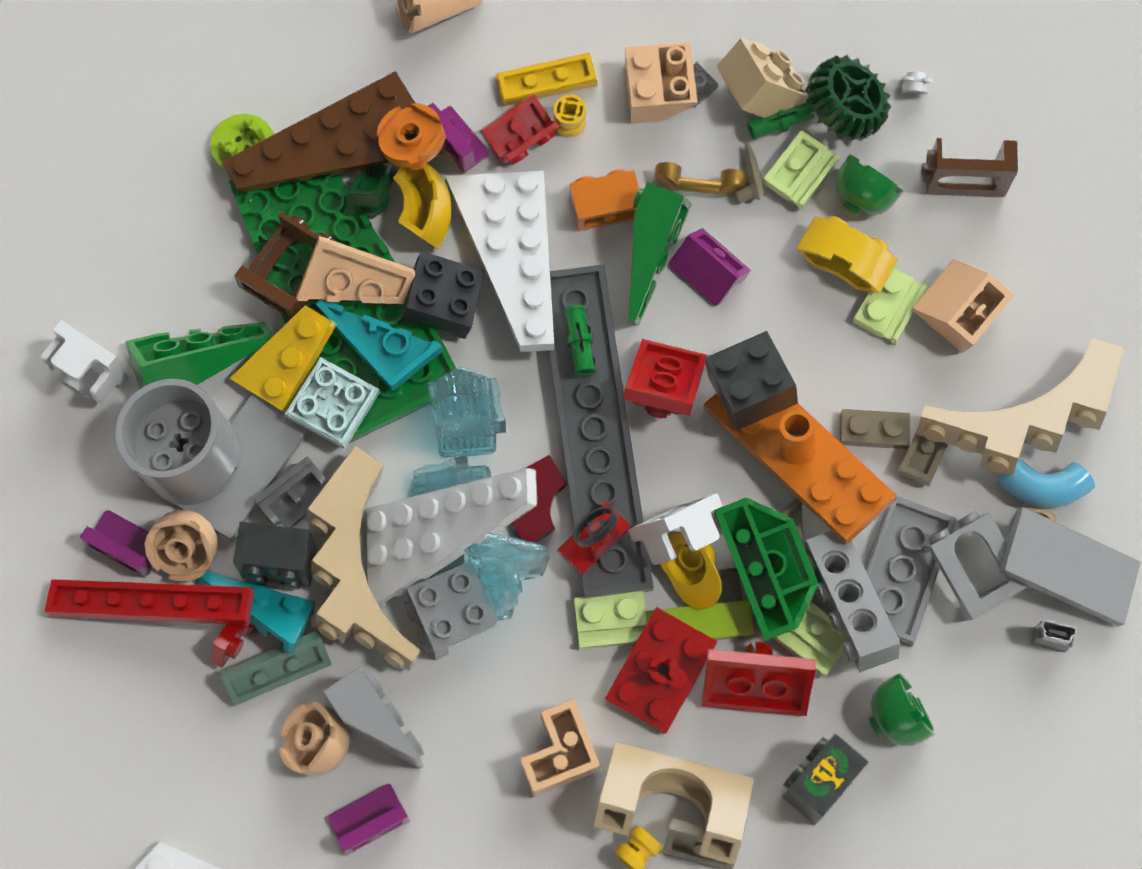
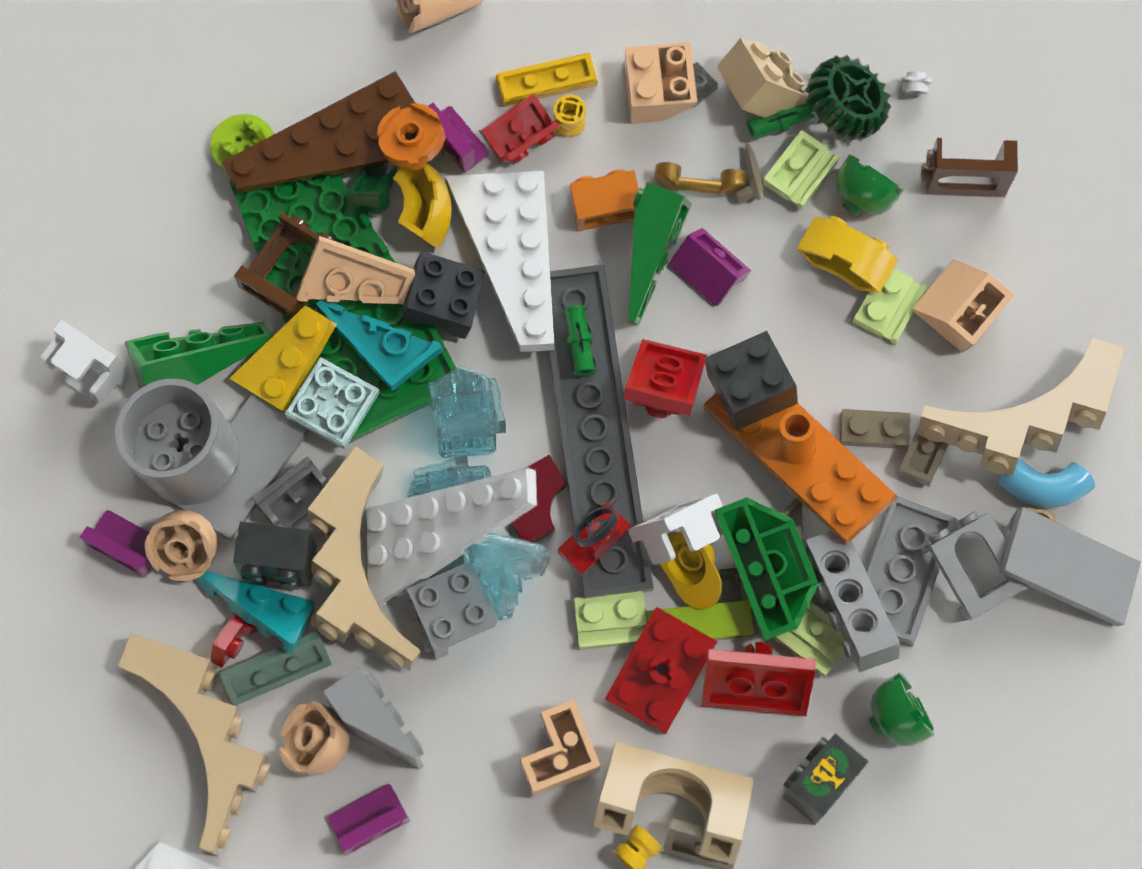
(149, 602): red plate -> none
(228, 766): none -> tan arch
(1054, 635): piece -> none

